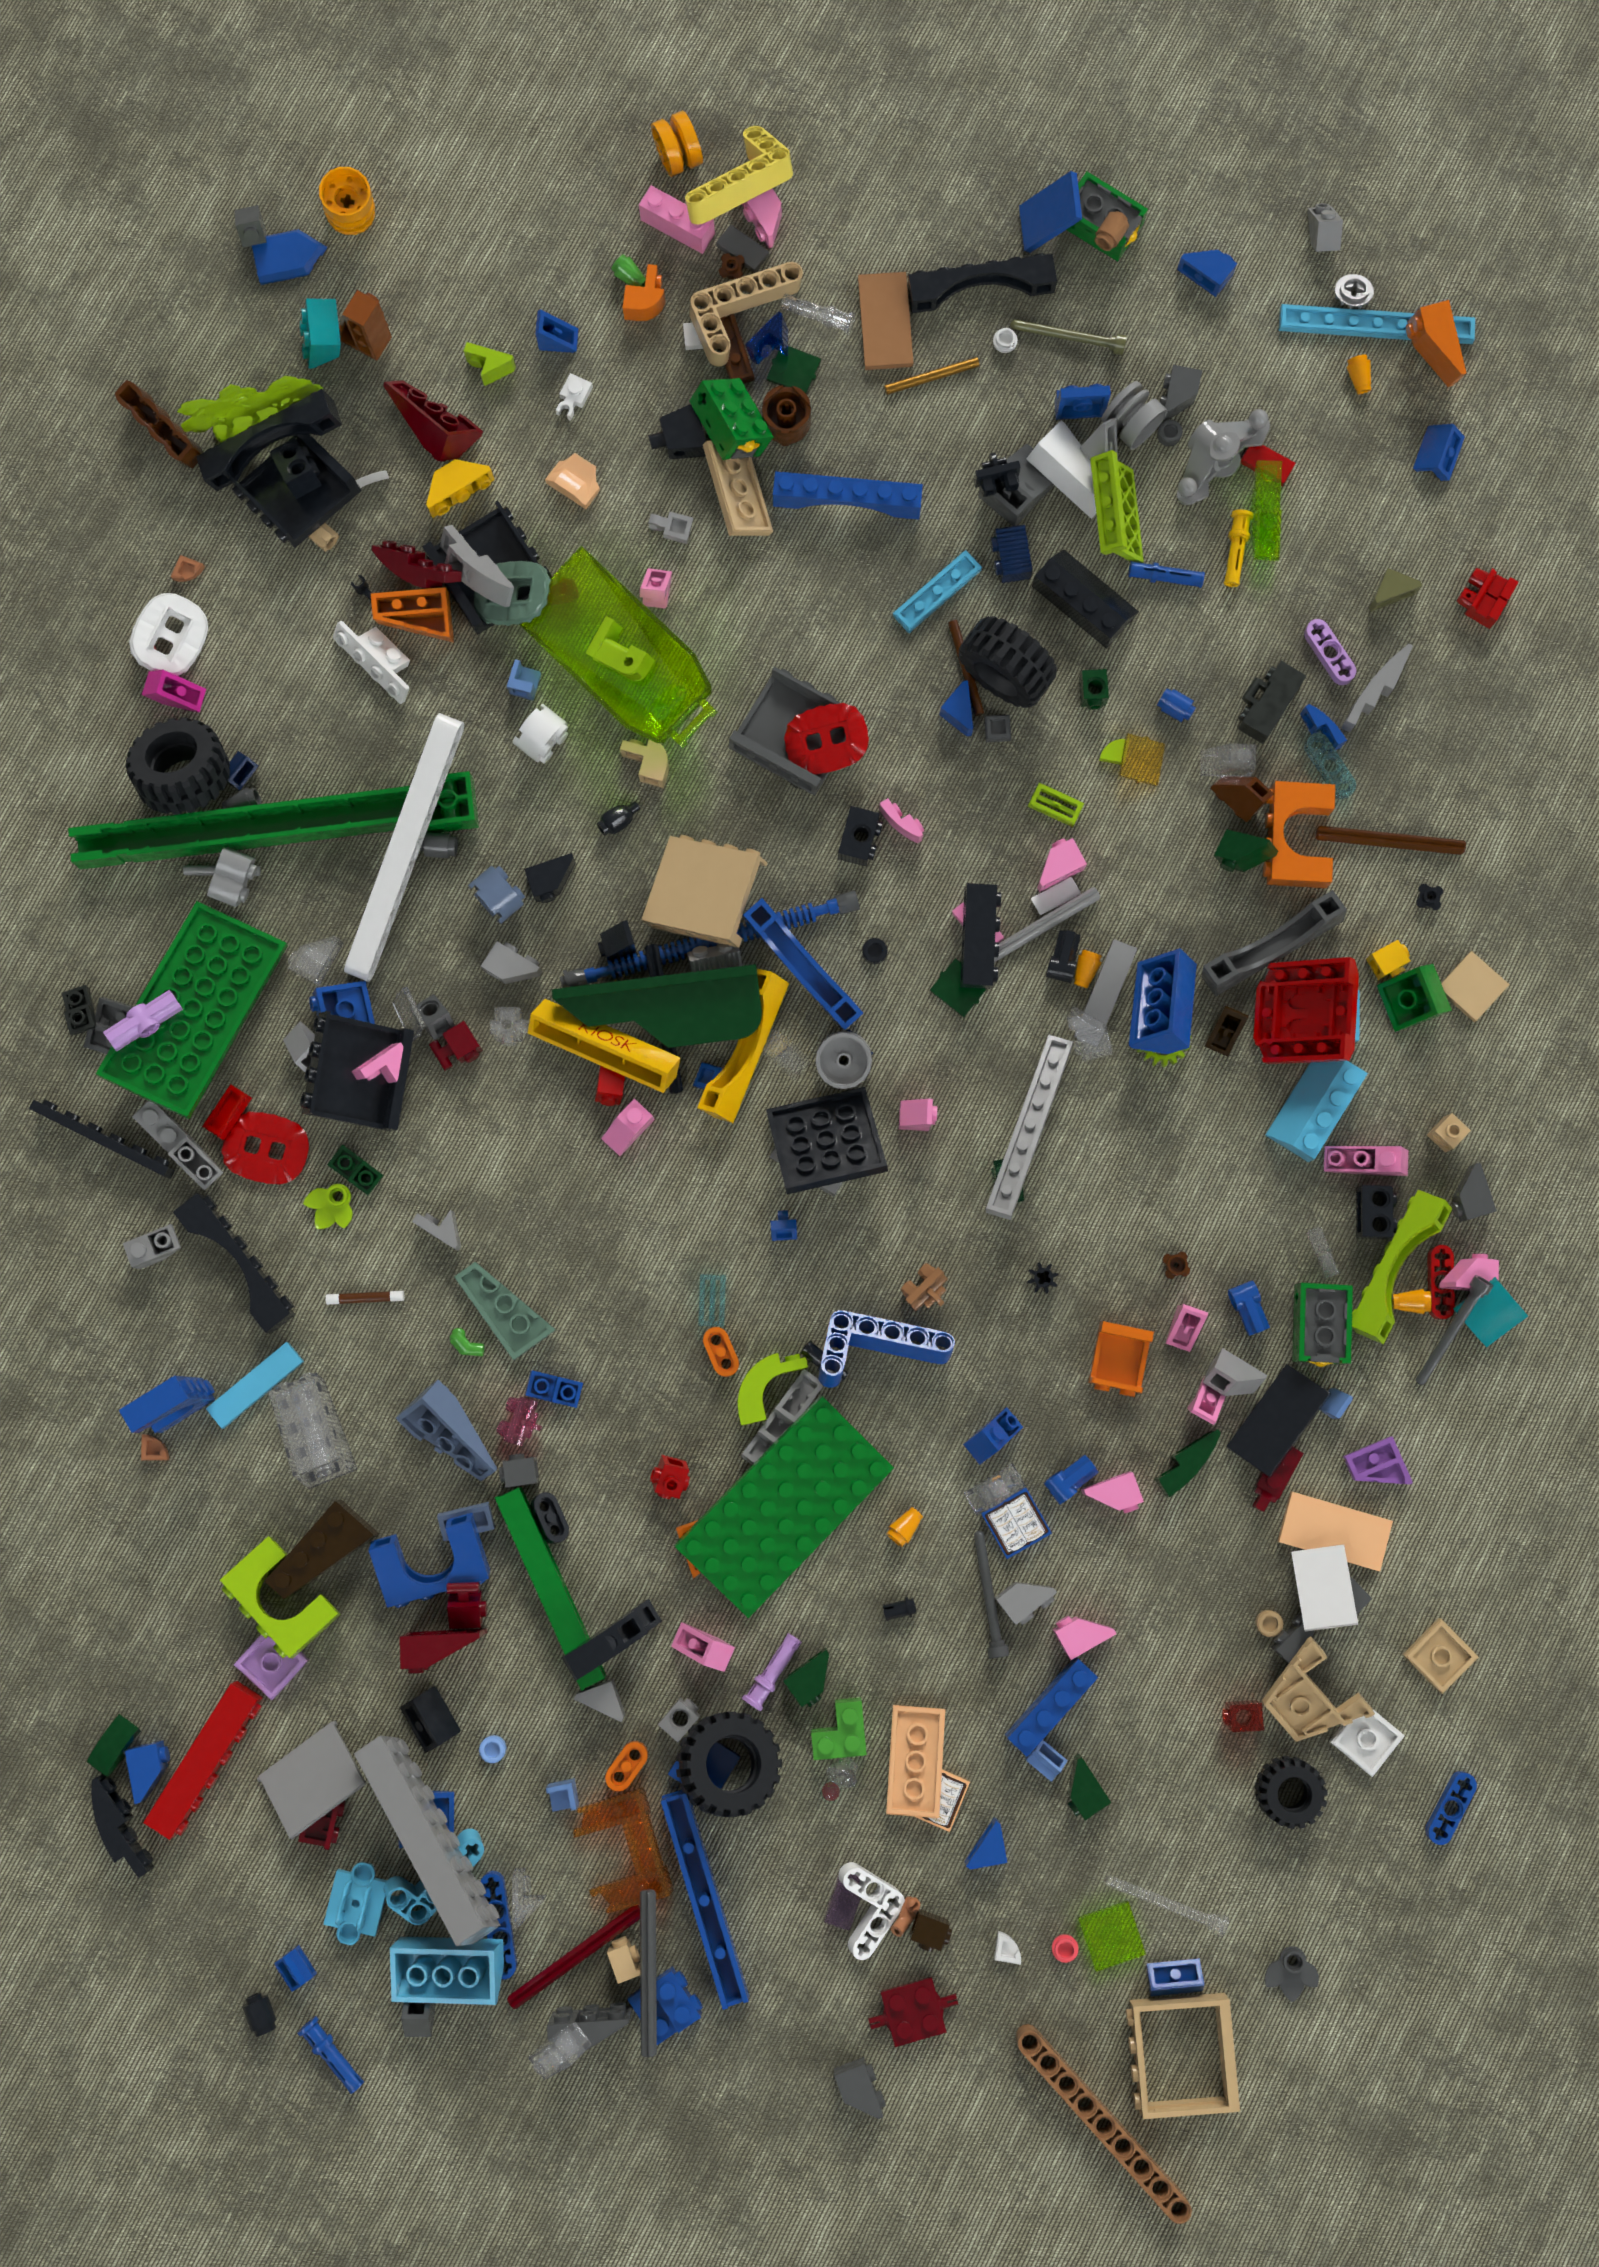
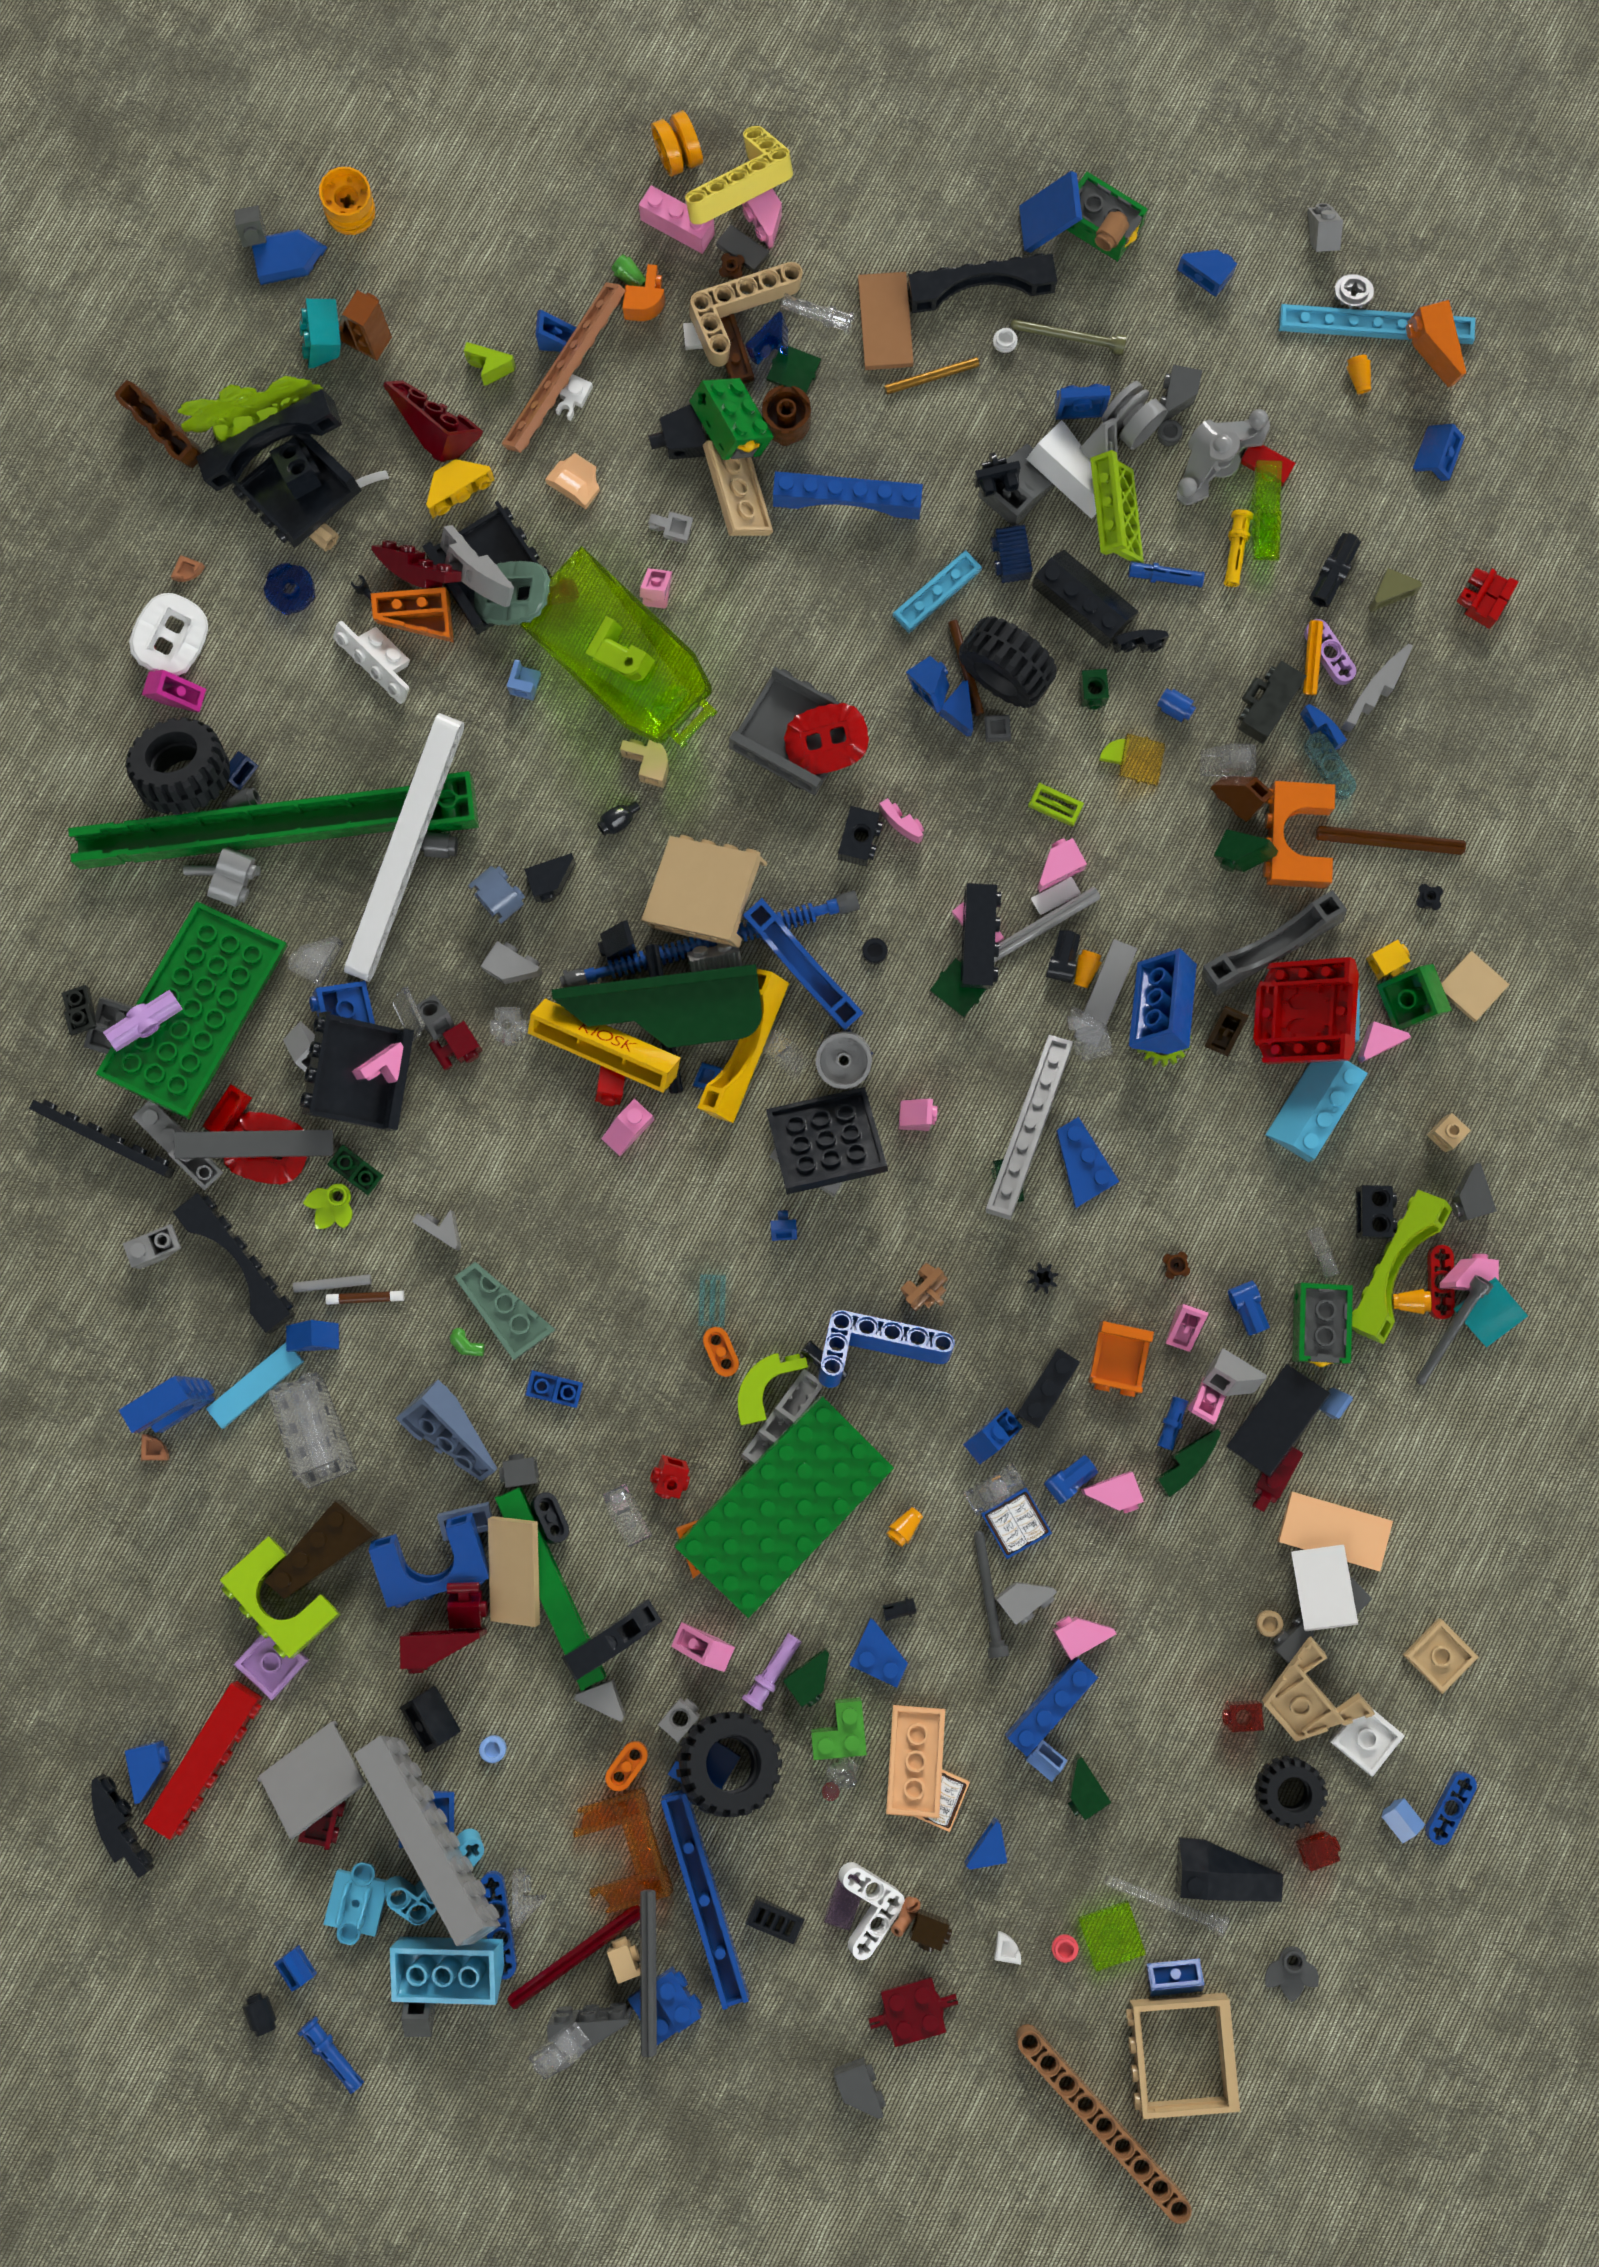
(112, 1744): dark green slope -> none
(253, 1144): none -> dark grey tile
(289, 602): none -> clear blue plate
(312, 1336): none -> blue slope
(332, 1283): none -> light grey bar
(513, 1571): none -> tan tile
(522, 1422): clear pink hips -> none
(541, 733): white brick -> none
(563, 367): none -> nougat plate
(563, 1795): medium blue panel -> none
(627, 1515): none -> clear slope
(752, 1921): none -> black slope
(878, 1656): none -> blue wing
(930, 682): none -> blue slope
(1047, 1388): none -> black arch
(1084, 1163): none -> blue wing
(1147, 640): none -> black slope
(1172, 1423): none -> blue pin
(1219, 1874): none -> black wedge
(1313, 657): none -> light orange axle
(1318, 1850): none -> clear red brick
(1335, 570): none -> black piece
(1367, 1160): bright pink slope -> none
(1378, 1463): medium lavender wing -> none
(1379, 1039): none -> bright pink slope
(1402, 1820): none -> medium blue piece

